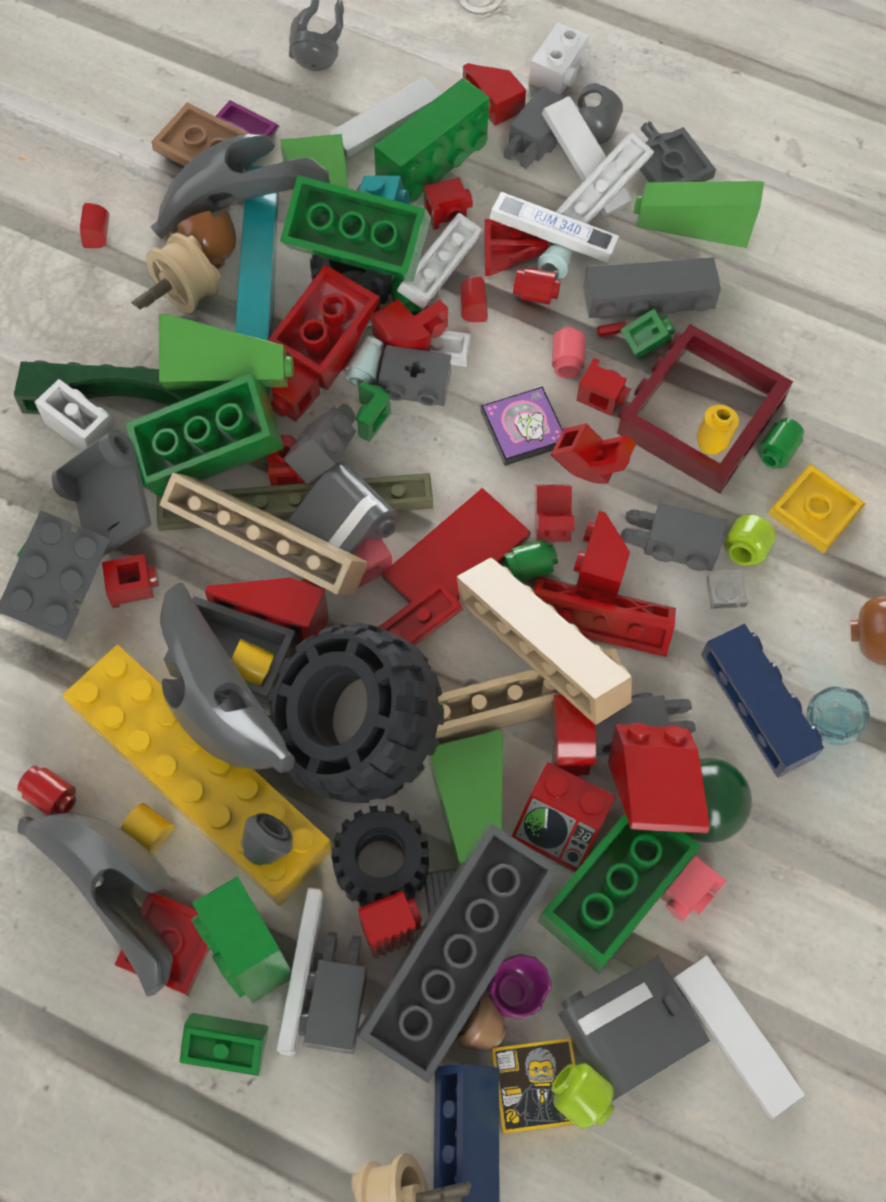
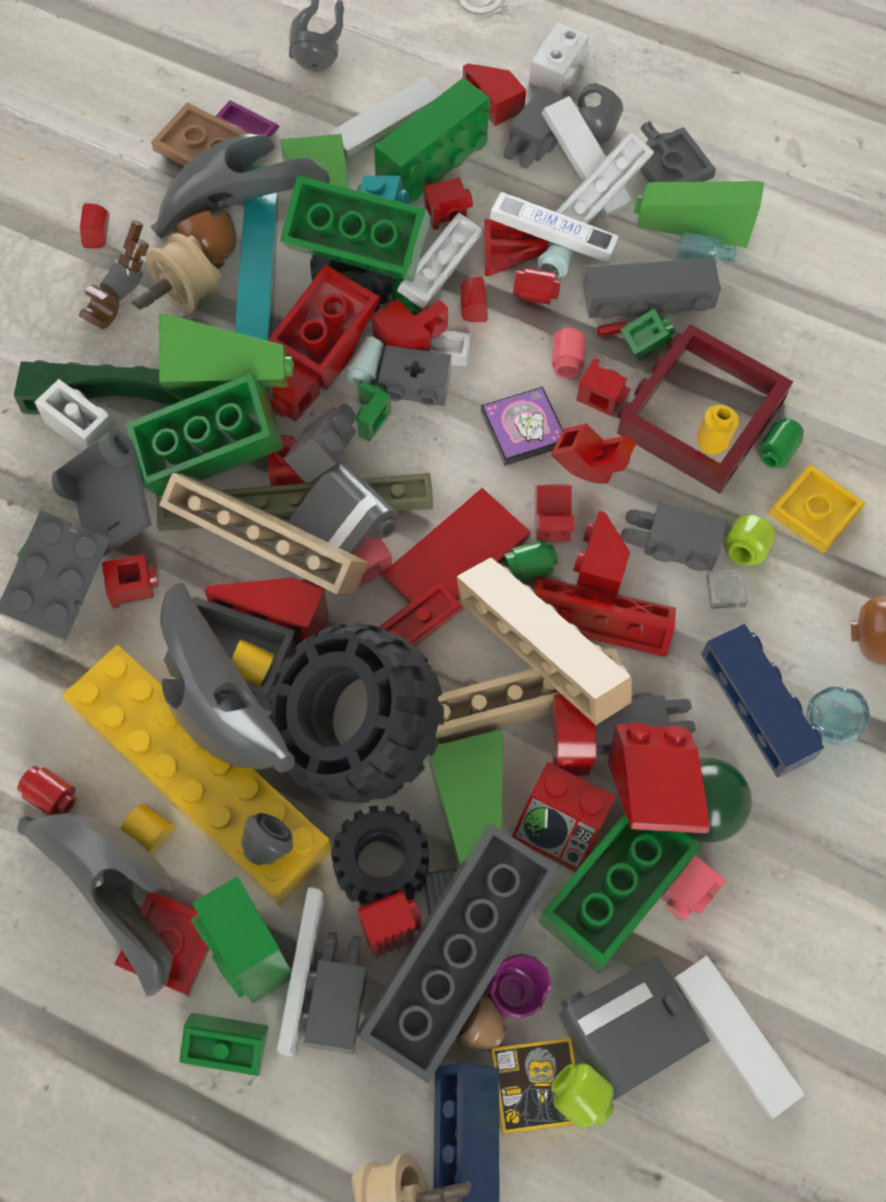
(118, 282): none -> reddish brown piece
(701, 246): none -> clear light blue hinge

